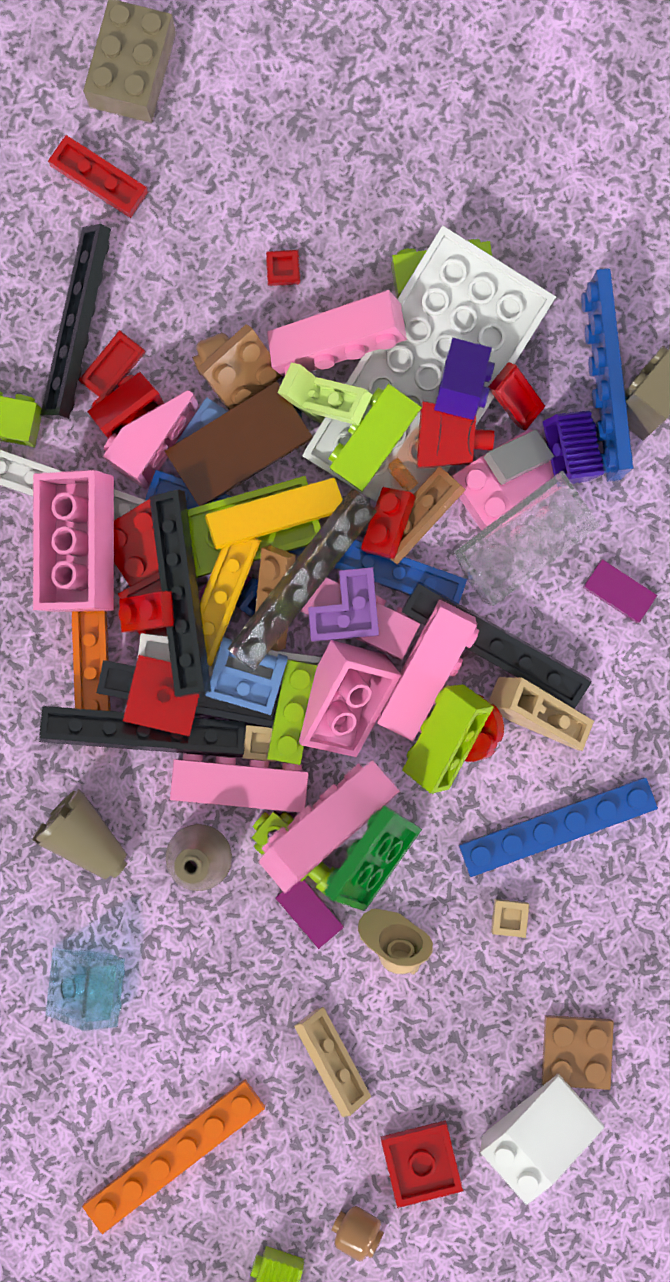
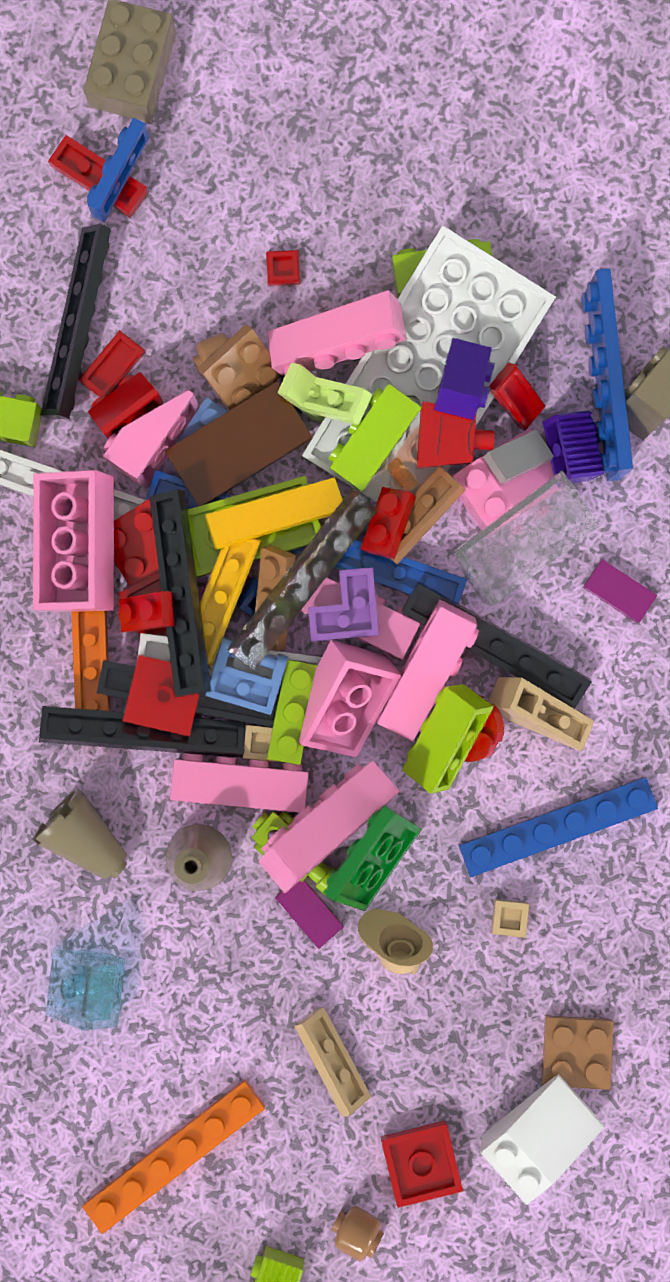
(117, 169): none -> blue plate

